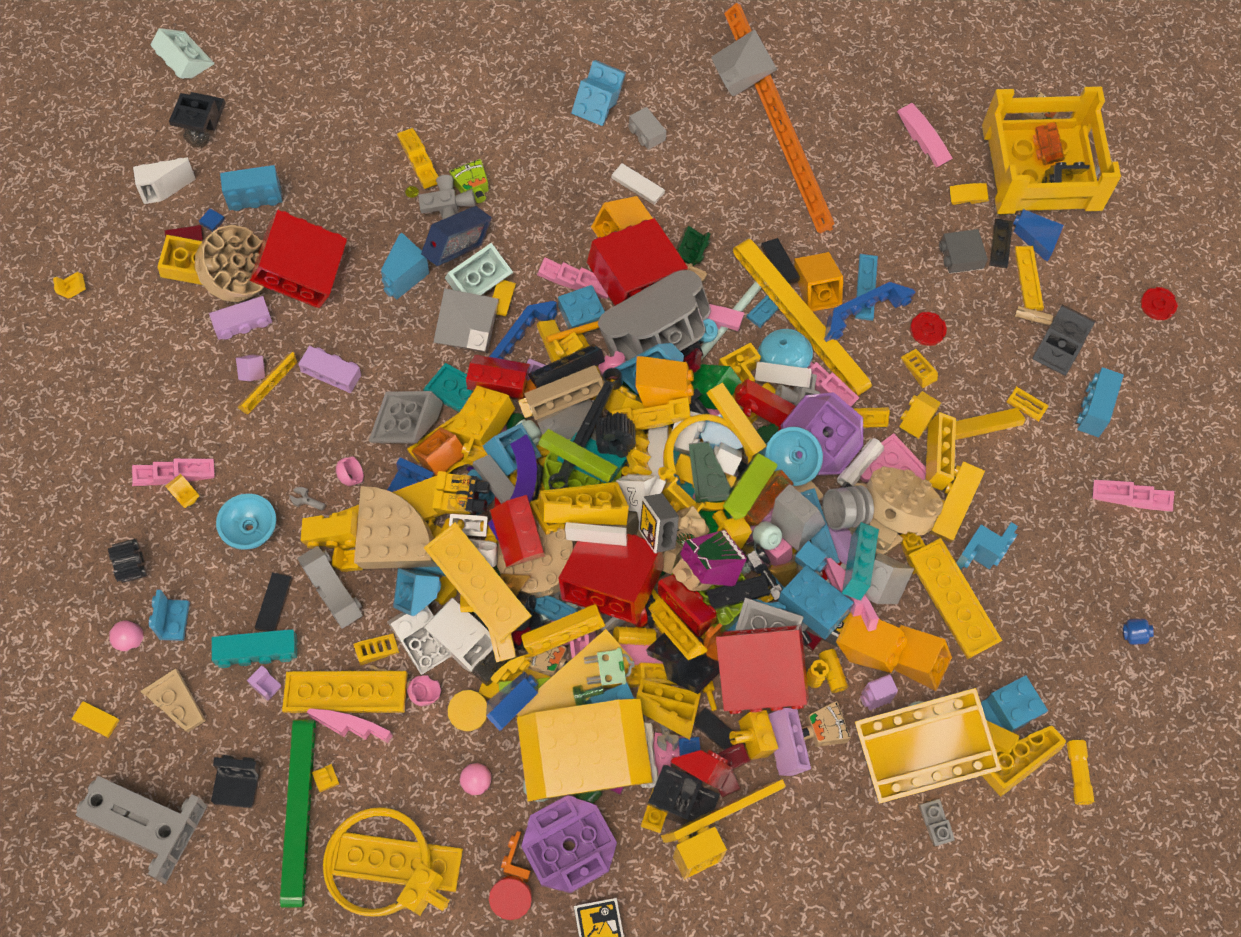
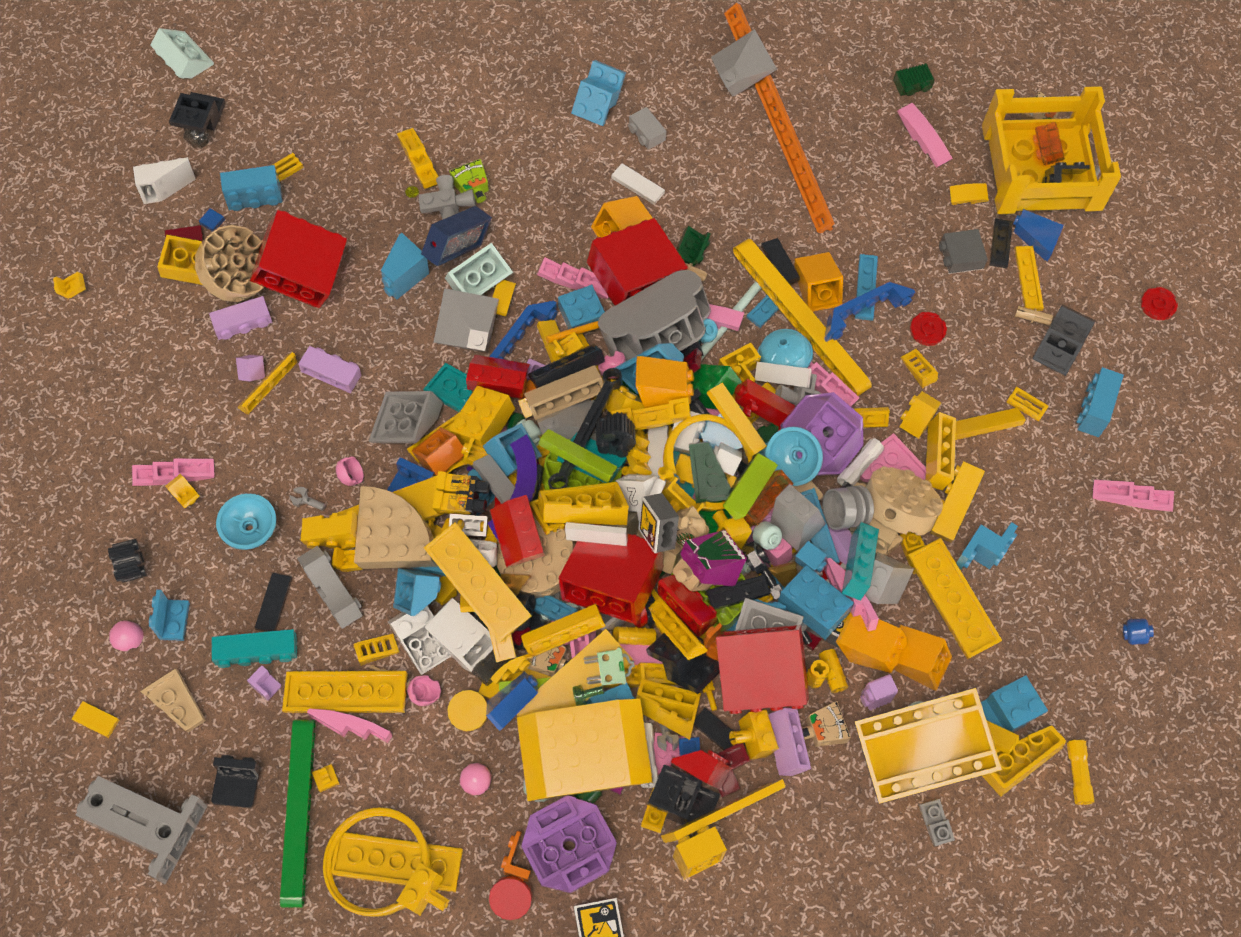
(286, 163): none -> yellow tile
(913, 80): none -> dark green brick

